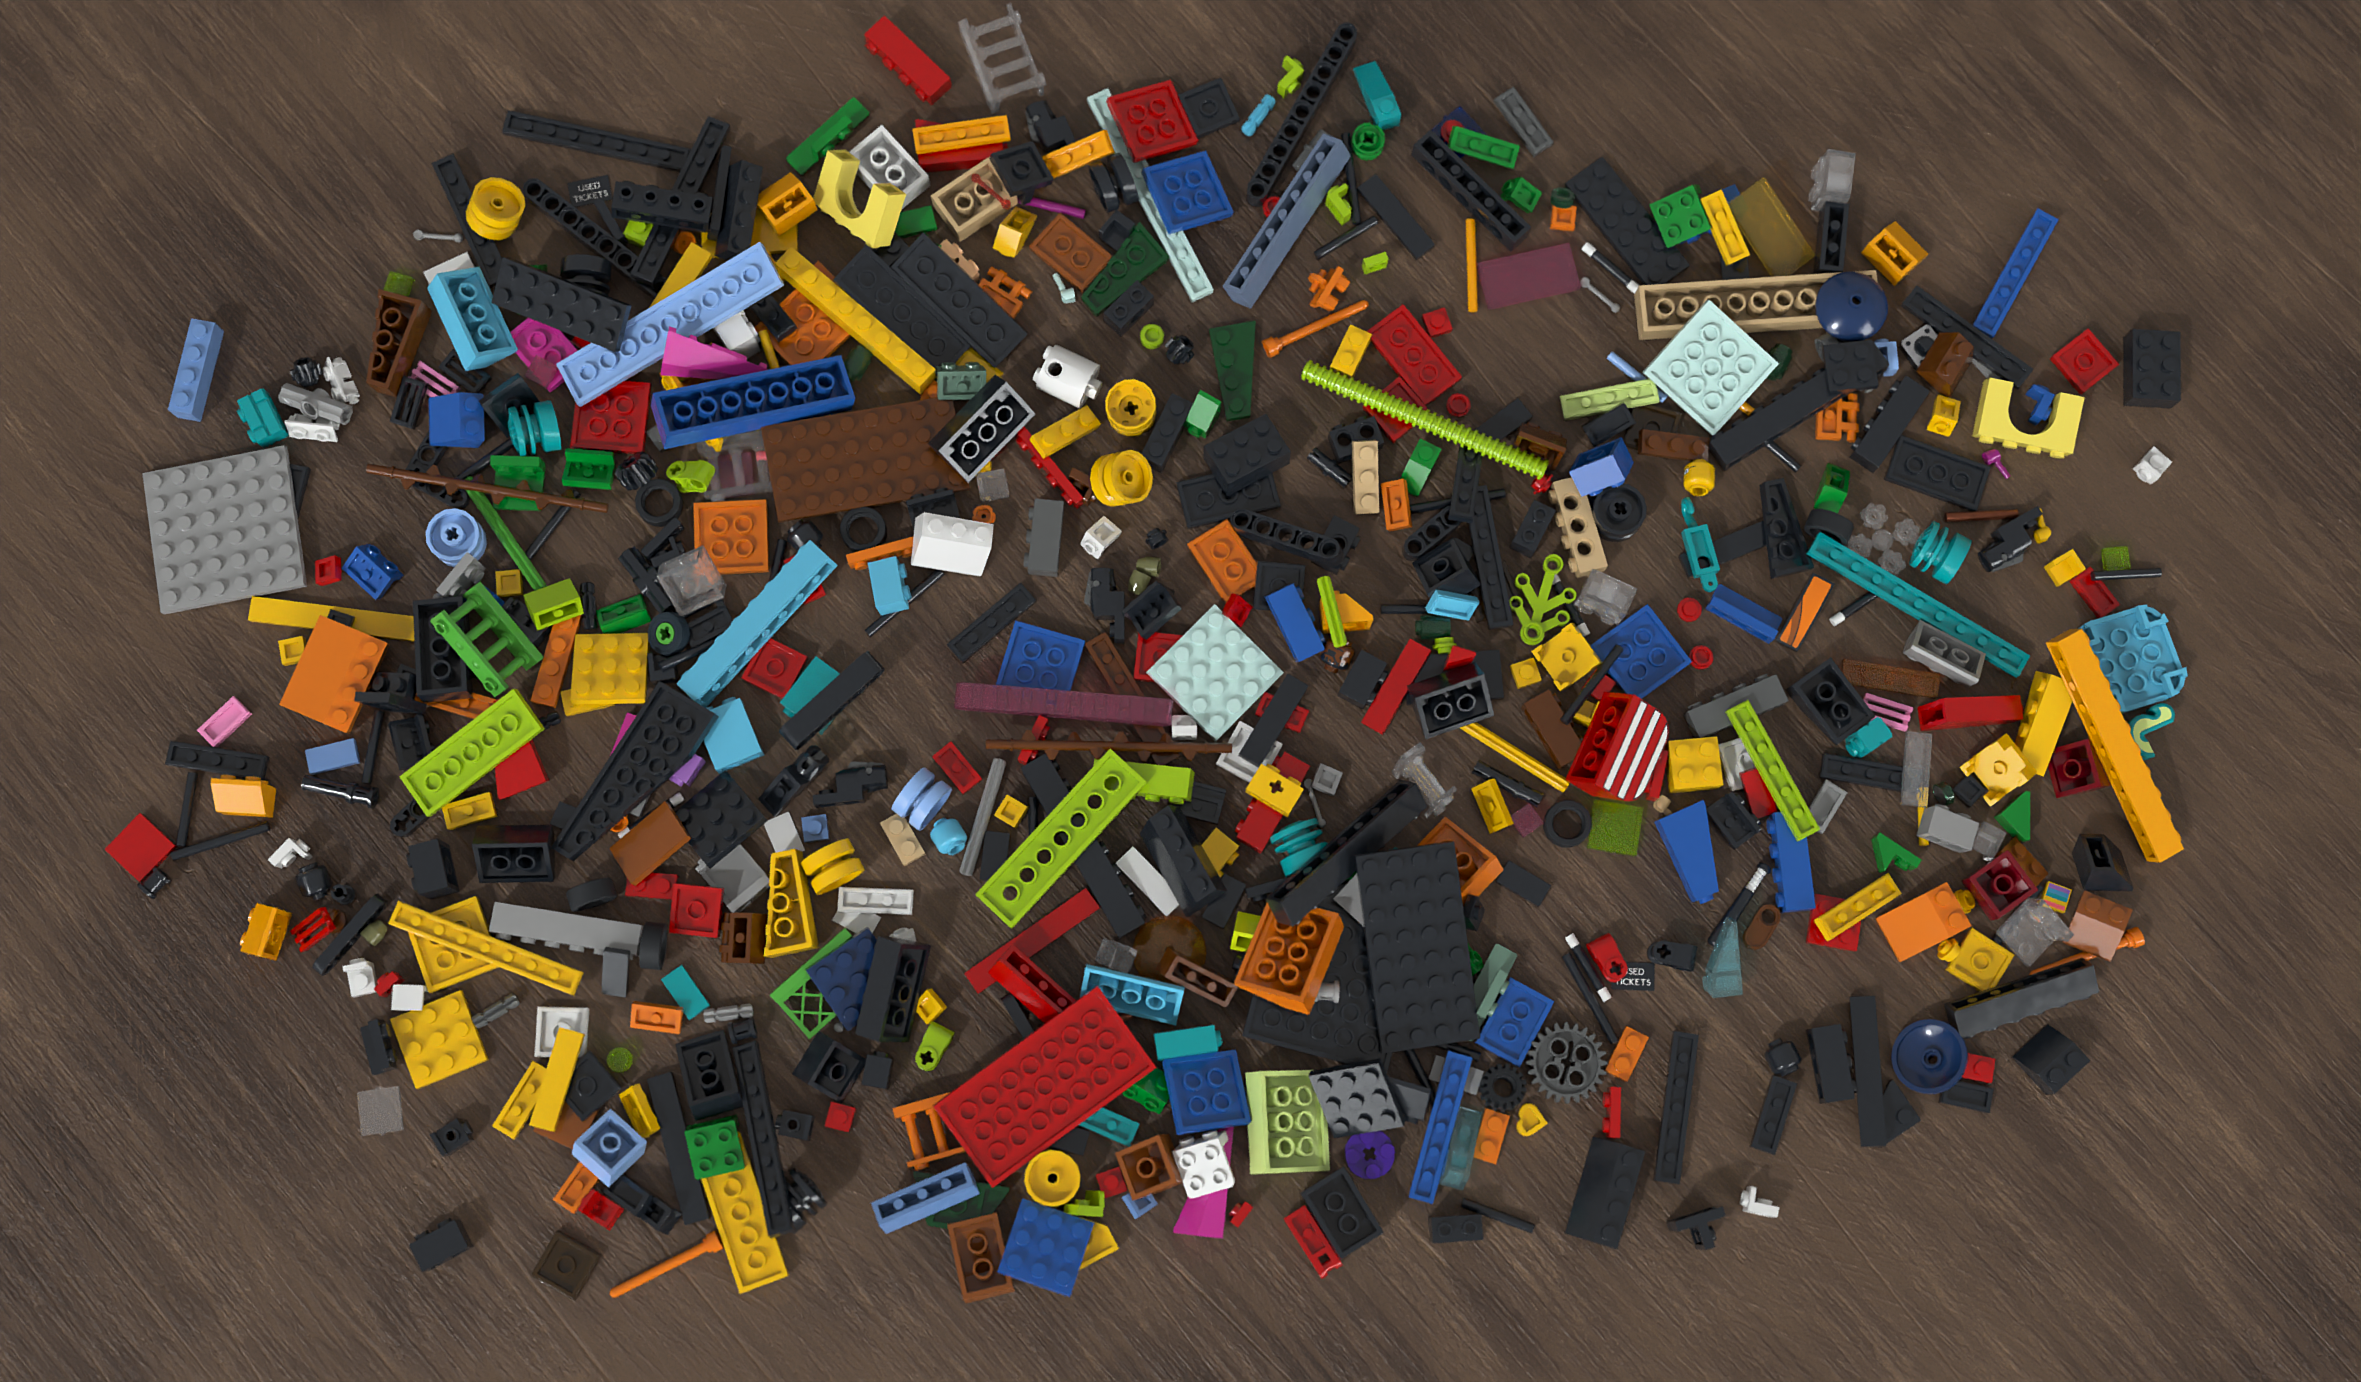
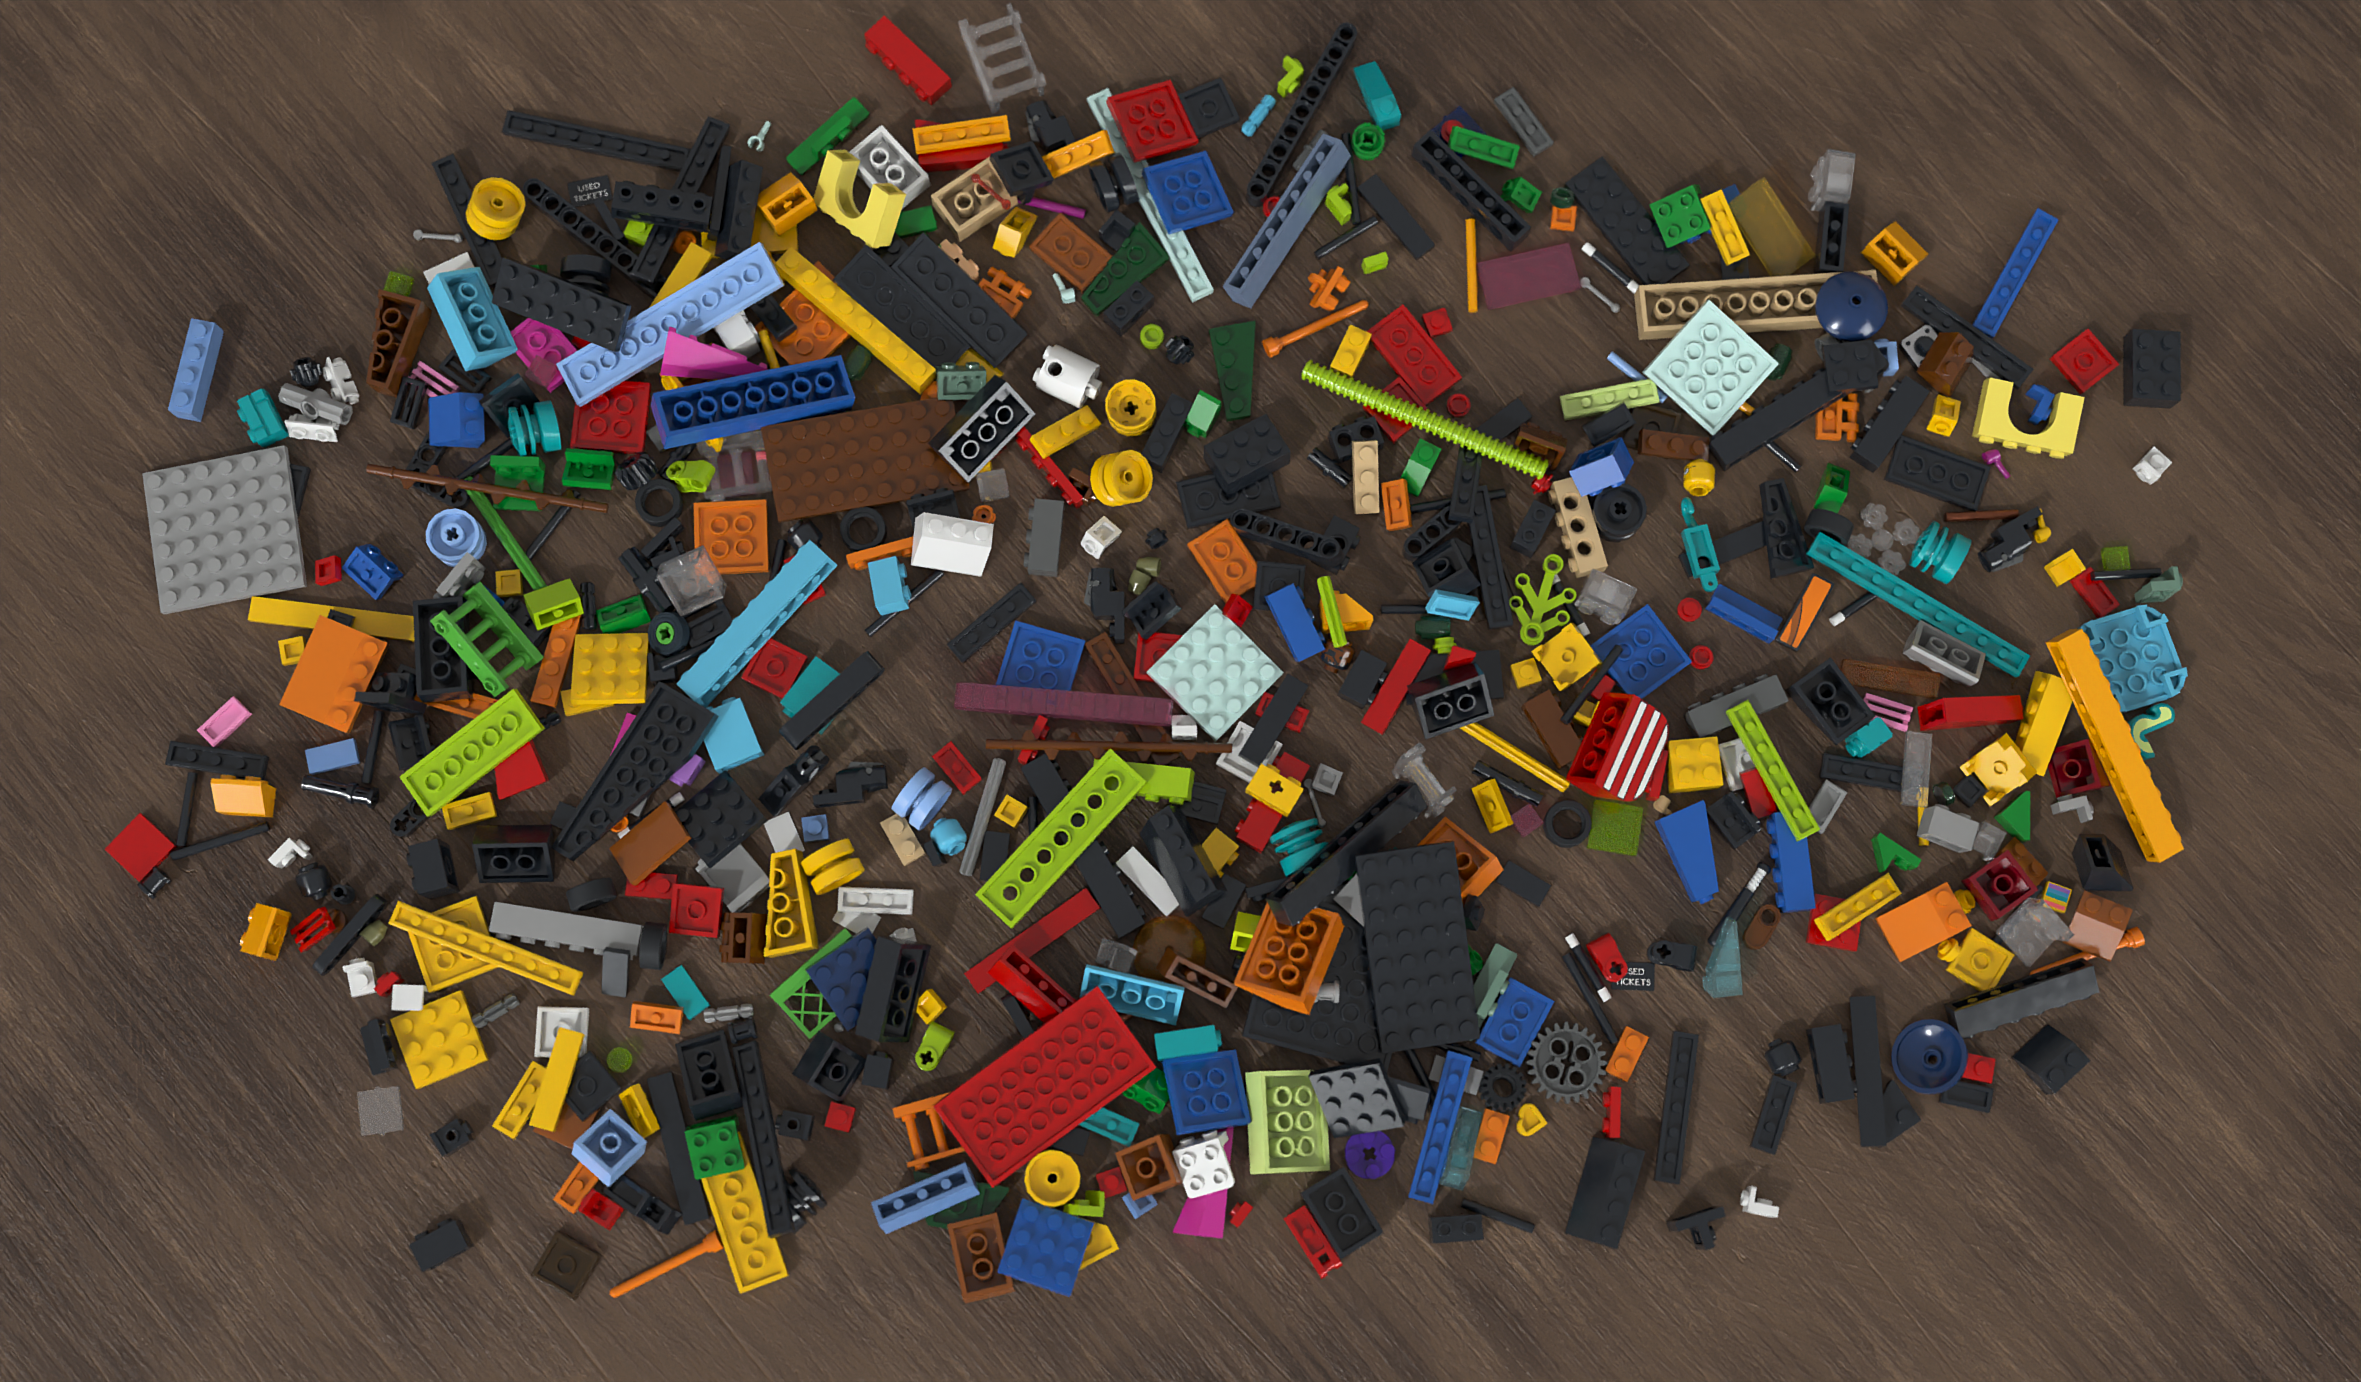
(680, 454): none -> black pin
(760, 137): none -> light aqua hand
(937, 858): none -> black tile
(2068, 803): none -> light grey bracket
(2160, 588): none -> sand green bracket

